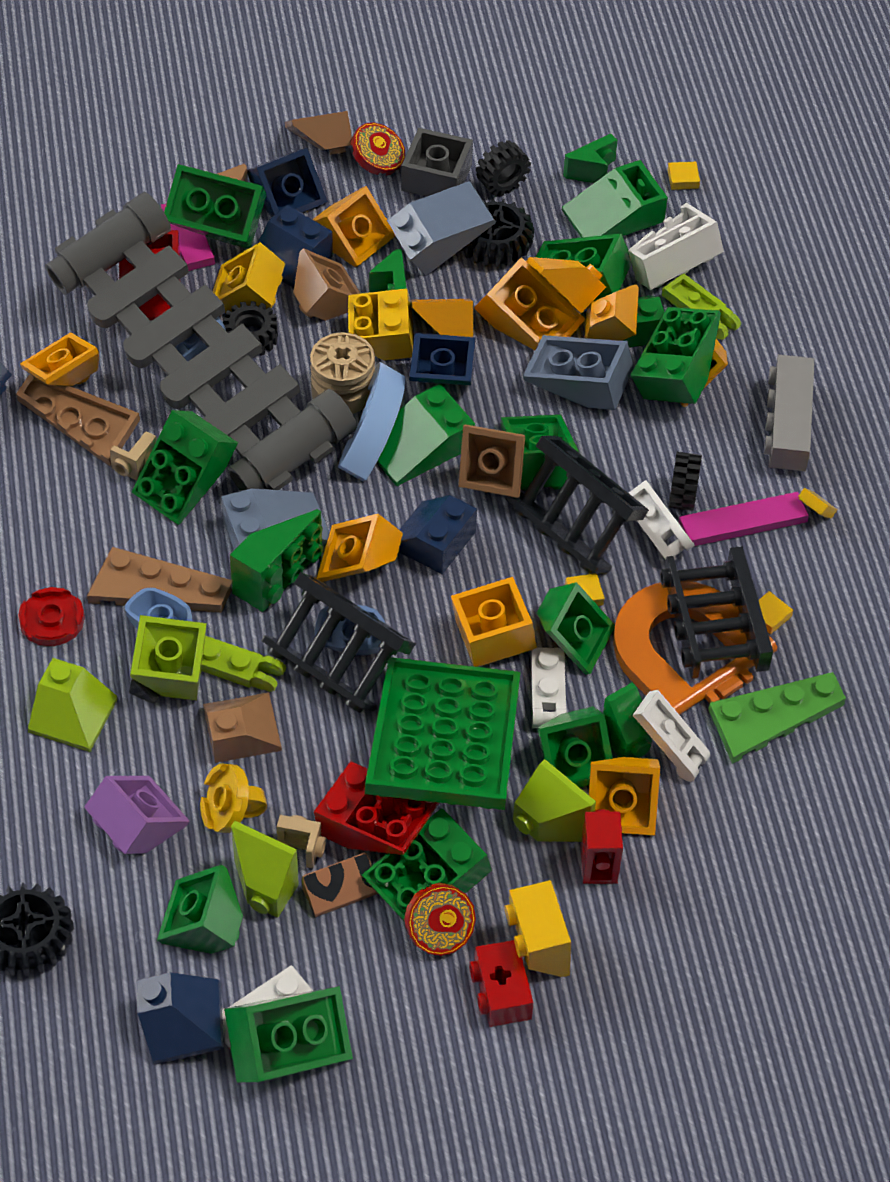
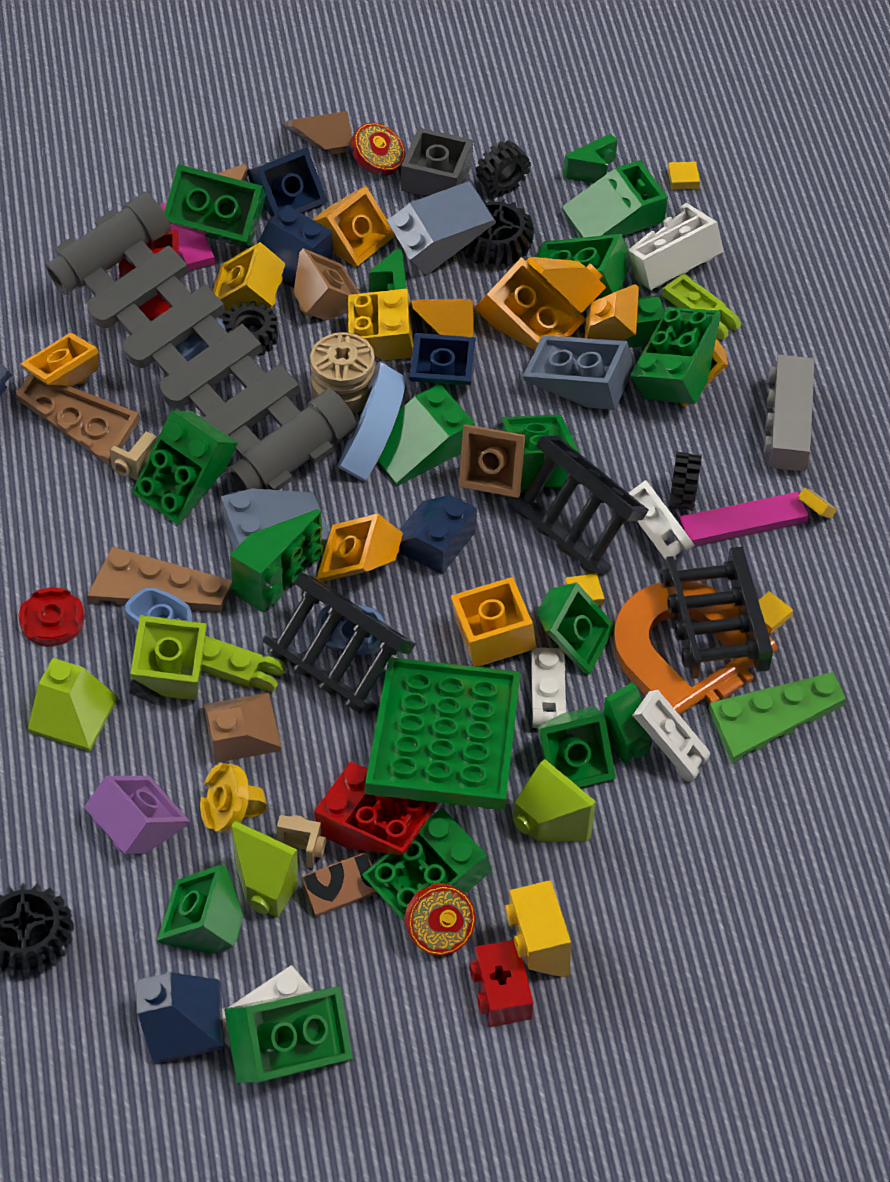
(601, 847): red brick -> none
(627, 787): light orange slope -> none

